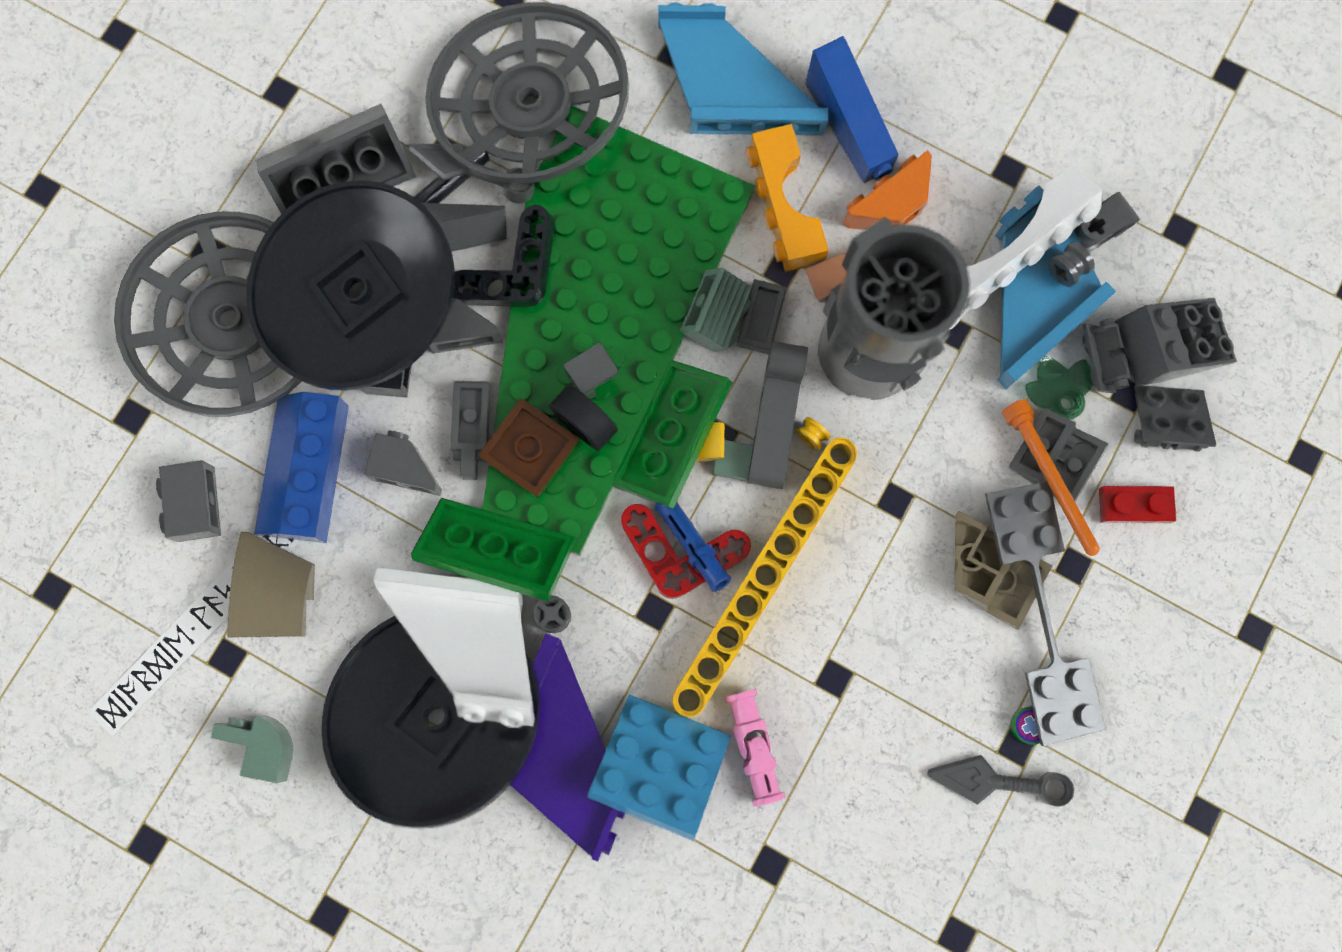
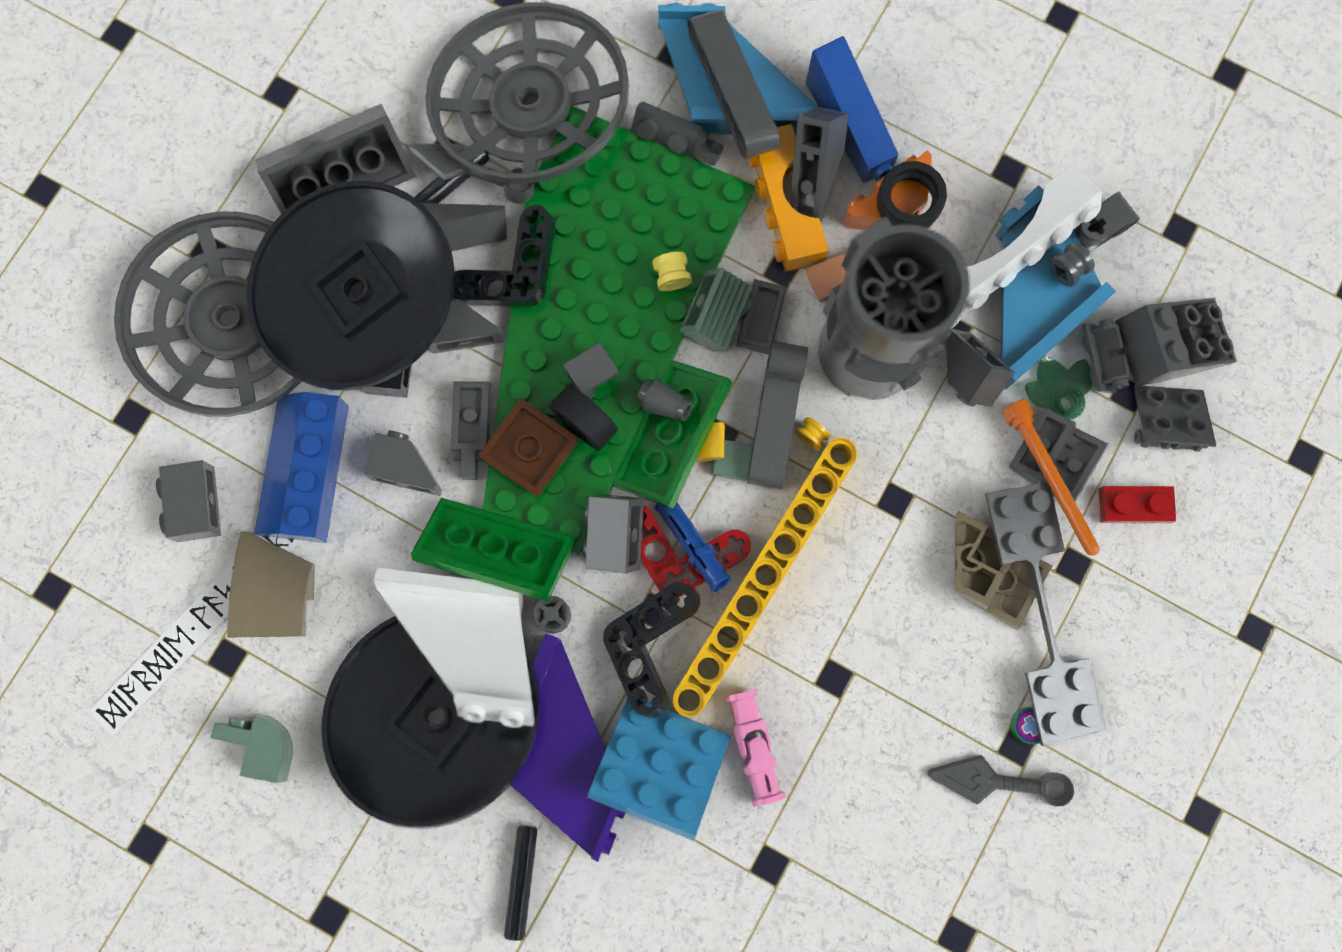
(520, 883): none -> black axle
(613, 533): none -> brick
(638, 636): none -> black beam
(663, 400): none -> dark grey cone
(672, 271): none -> light yellow wheel
(675, 133): none -> dark grey hinge
(733, 84): none -> dark grey beam
(817, 159): none -> dark grey slope
(920, 173): none -> black tyre
(974, 369): none -> dark grey slope

